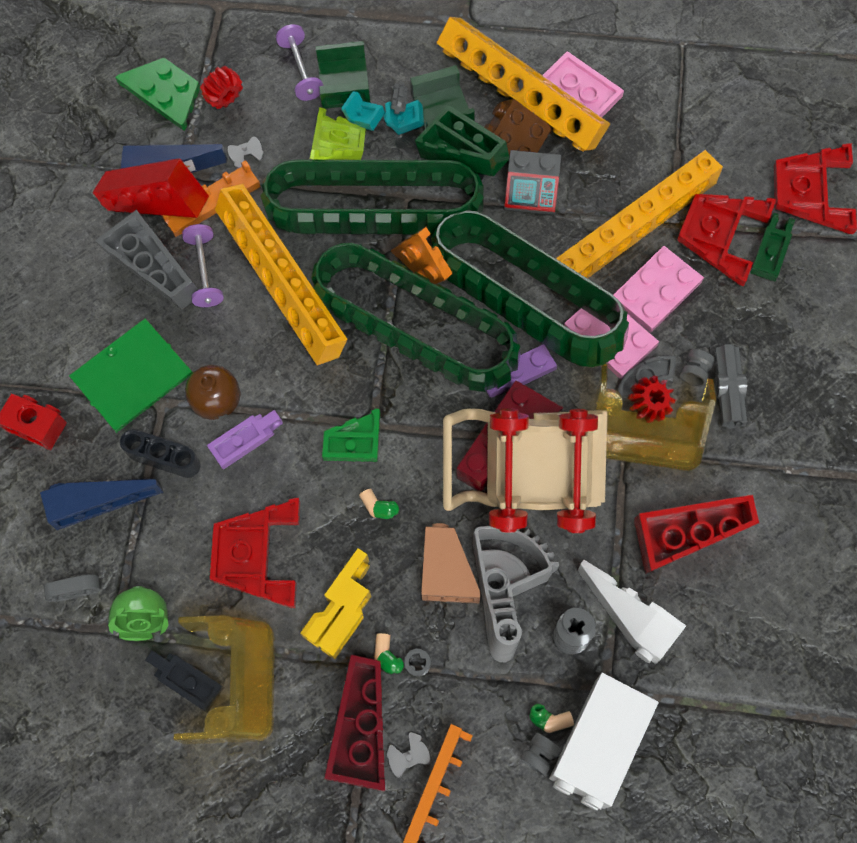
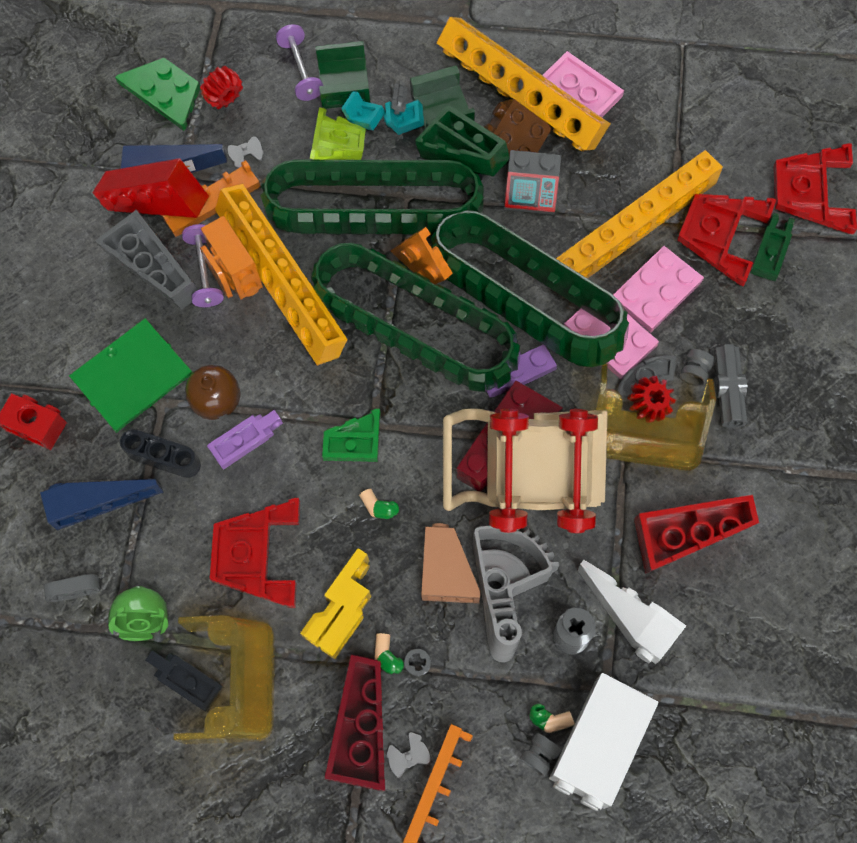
(229, 260): none -> orange brick

